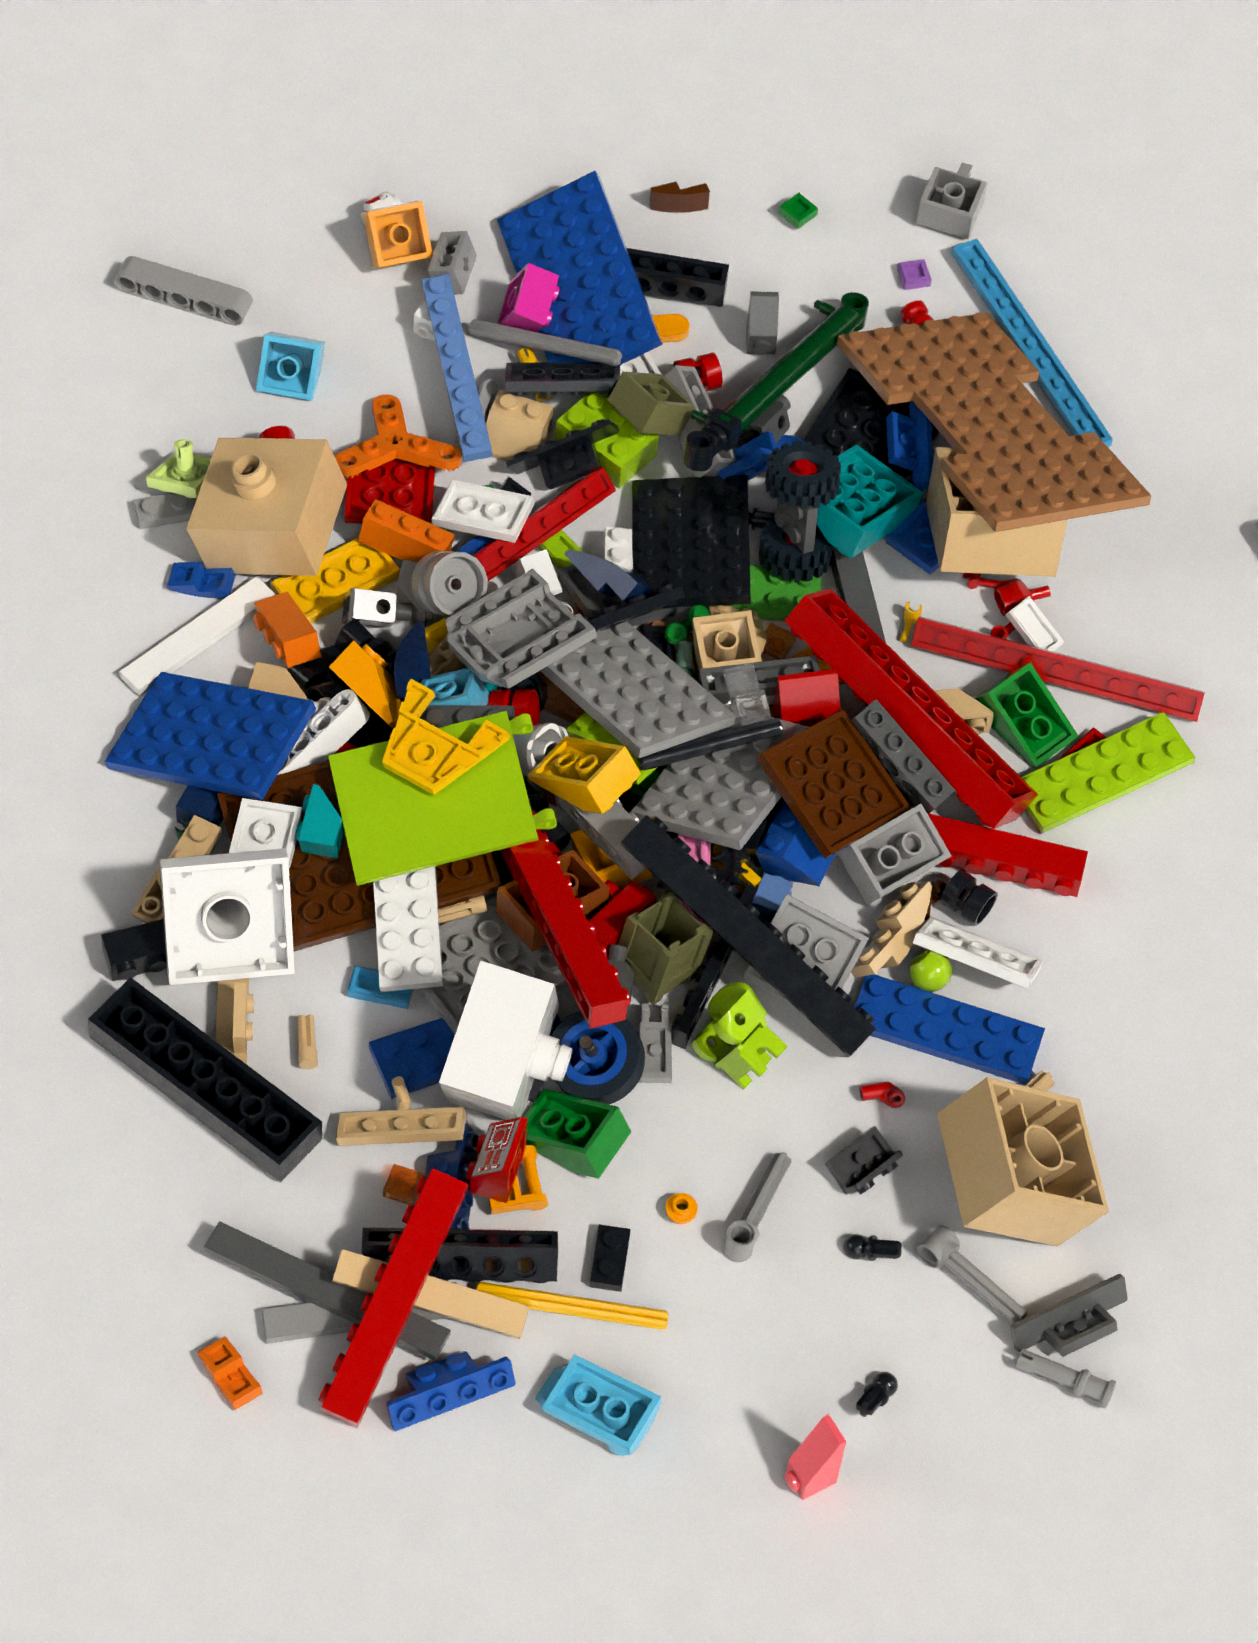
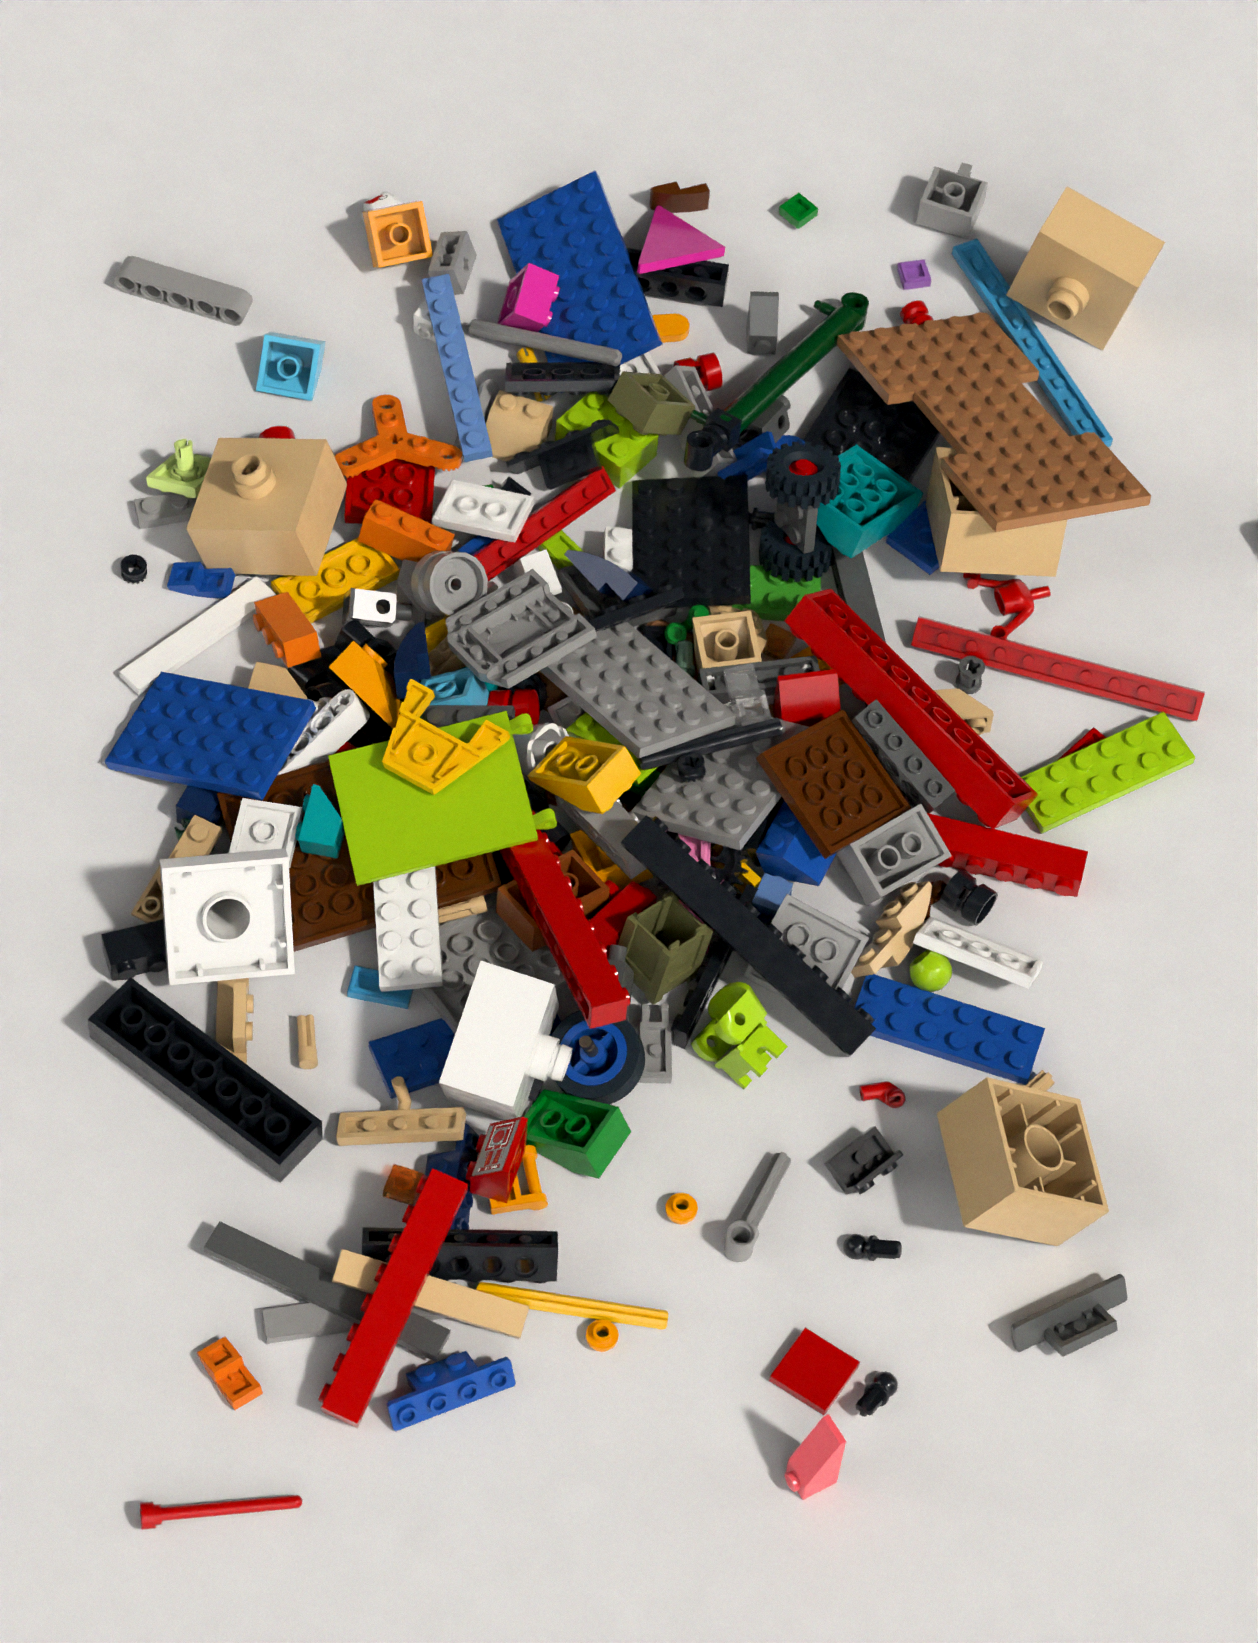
(135, 575): none -> black bush
(154, 1514): none -> red piece
(565, 712): none -> white tile
(600, 1404): medium azure slope -> none
(602, 1343): none -> light orange plate
(610, 1258): black plate -> none
(675, 243): none -> dark pink tile
(691, 767): none -> black bush
(814, 1371): none -> red tile
(910, 618): yellow hand -> none
(911, 444): blue bracket -> none
(942, 1249): light grey axle -> none
(974, 672): none -> dark grey bush
(1027, 715): green slope -> none
(1034, 626): white tile -> none
(1080, 1382): light grey pin -> none
(1084, 268): none -> tan brick

